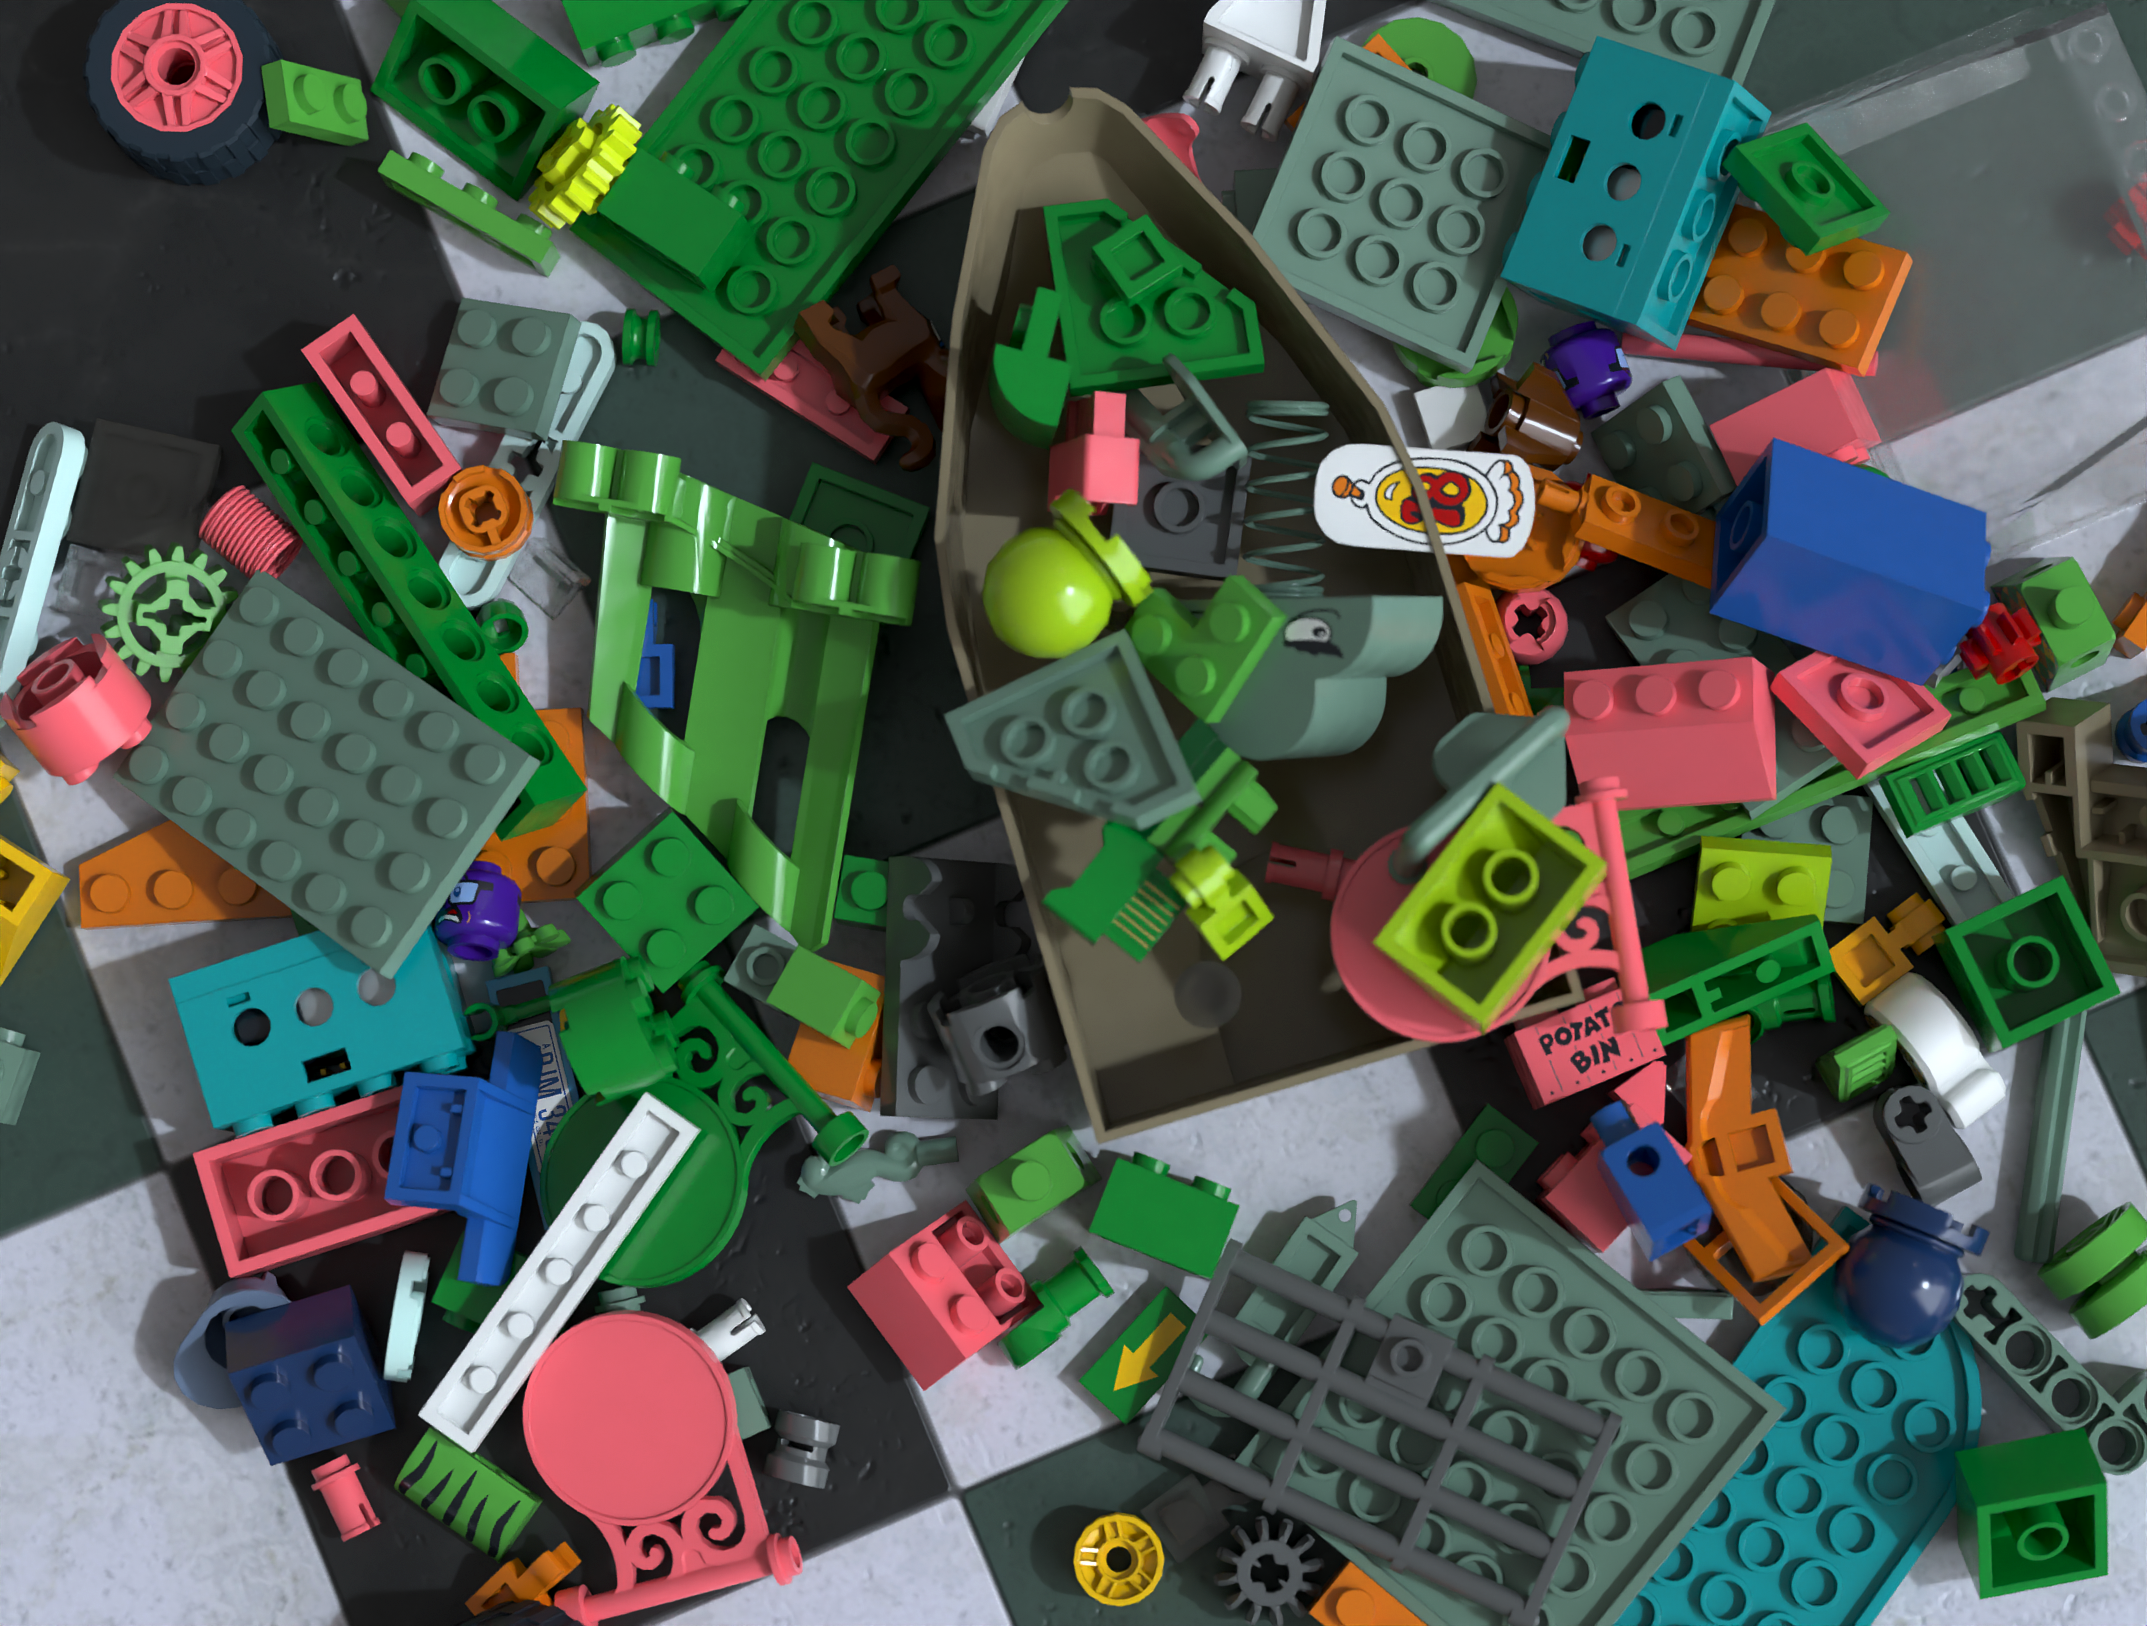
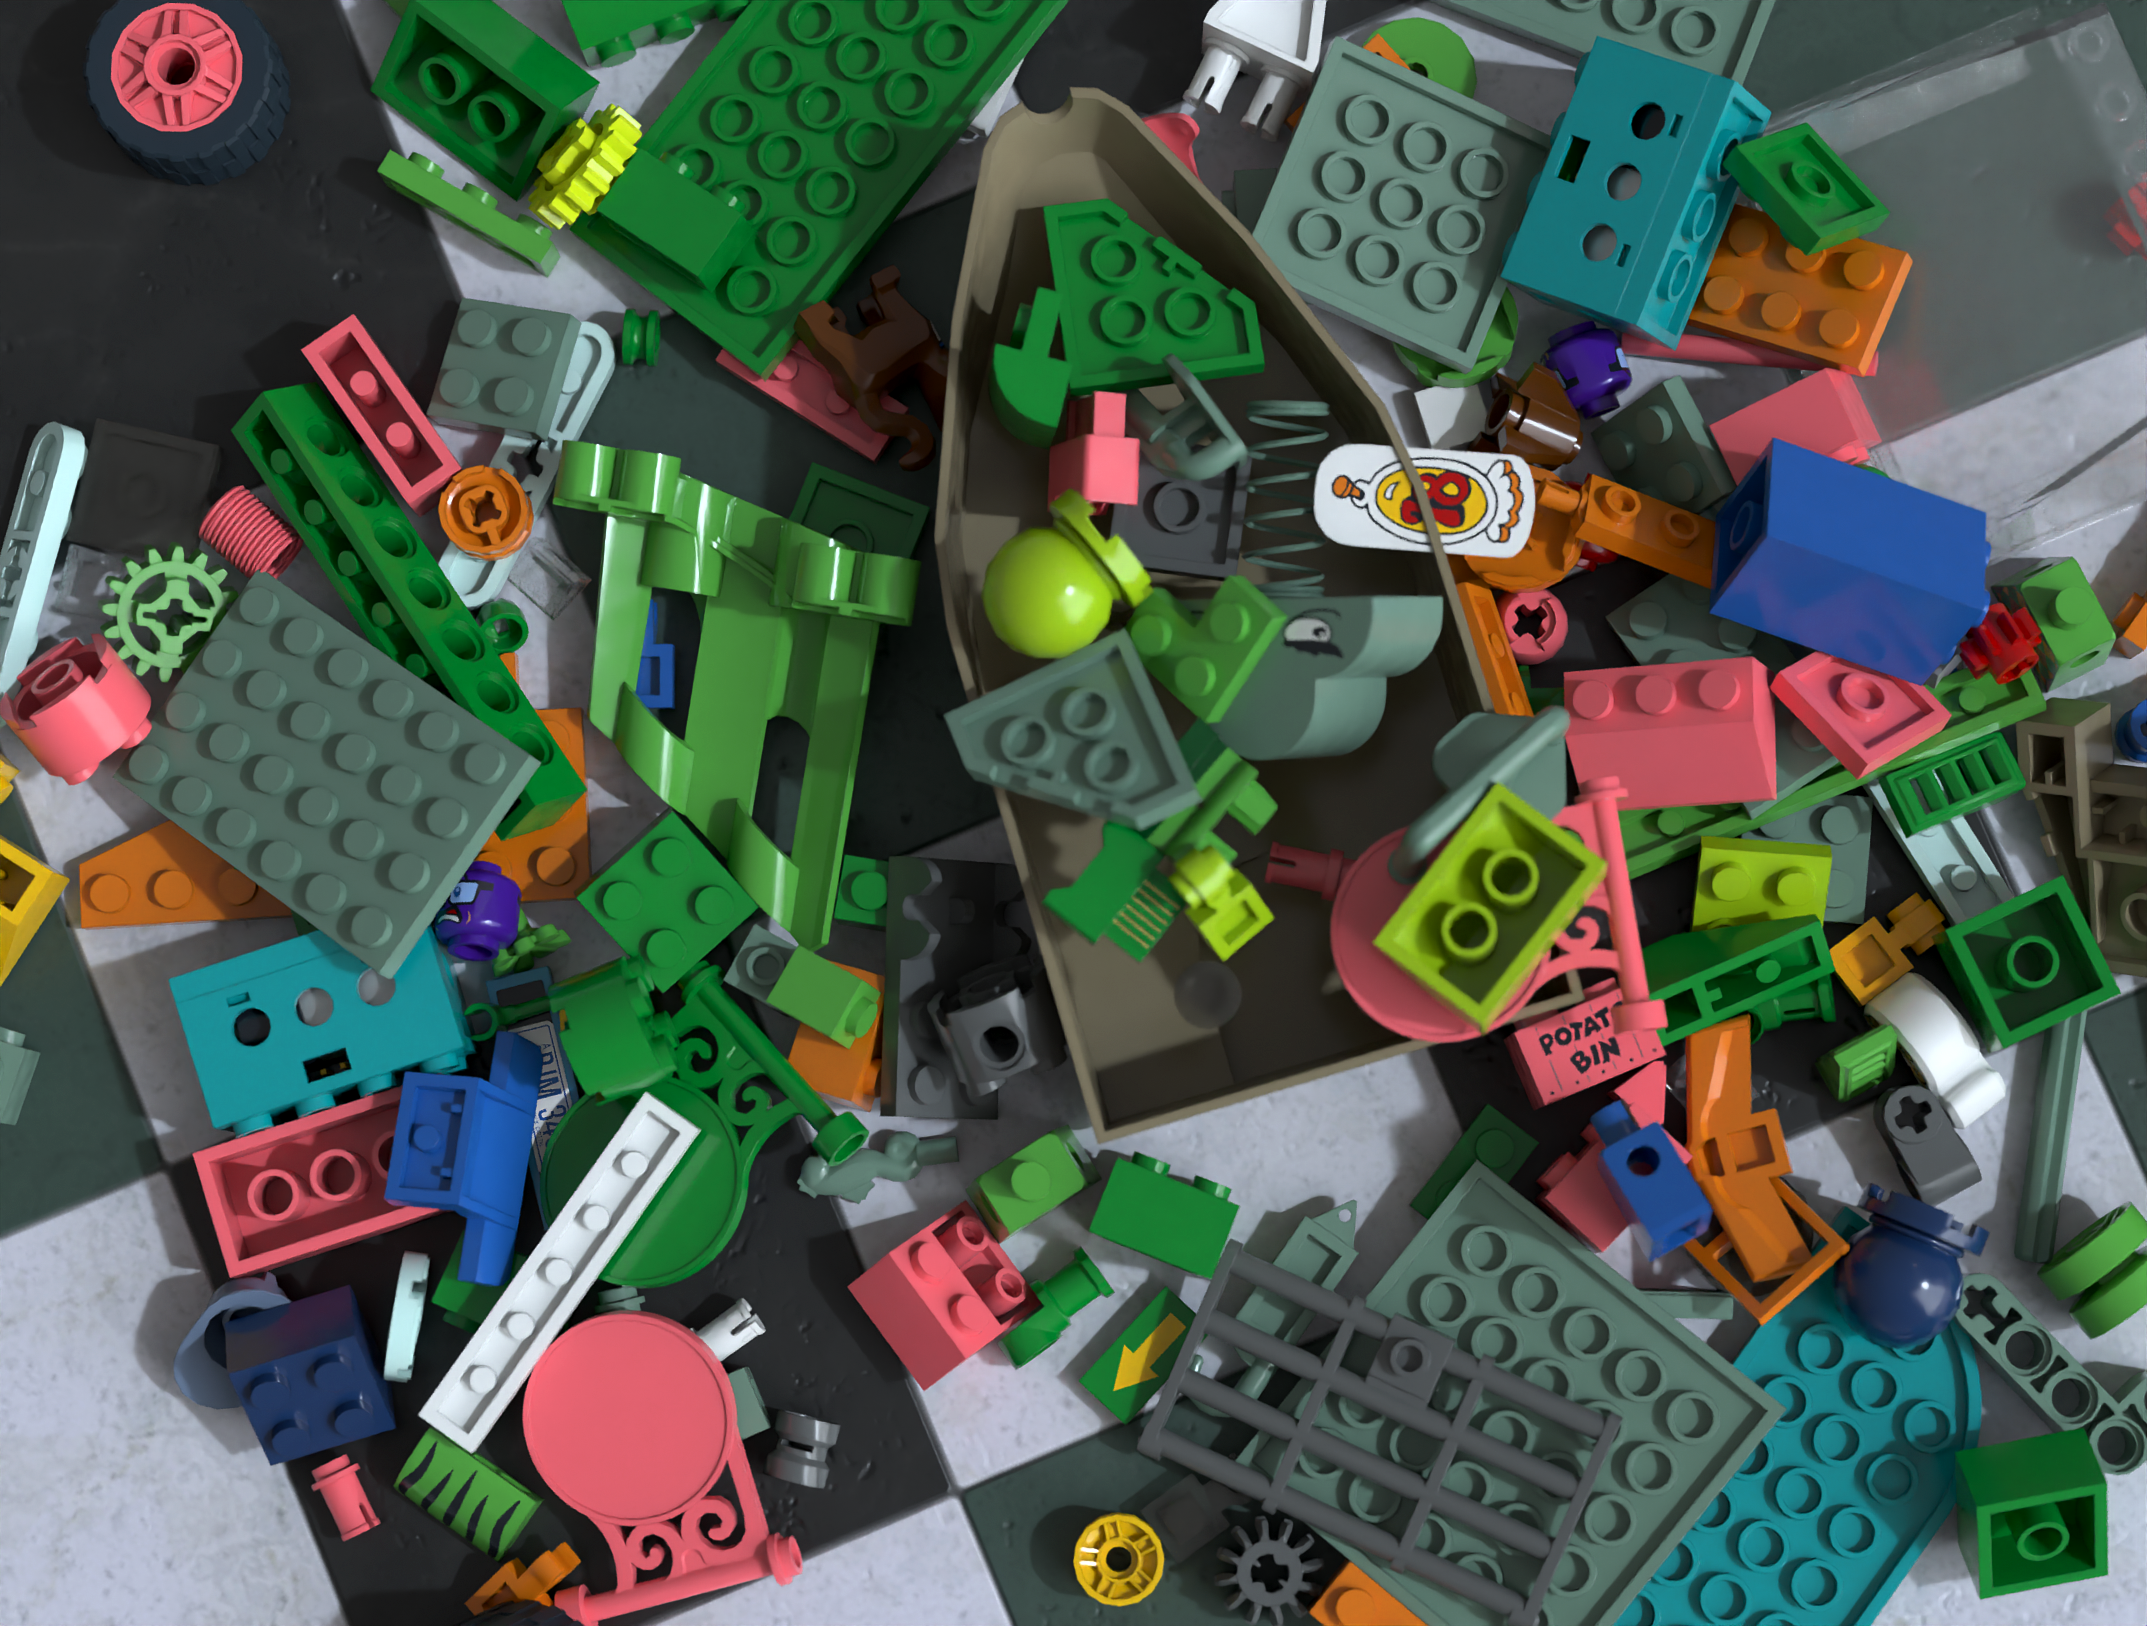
(315, 103): bright green plate -> none
(1137, 260): green plate -> none

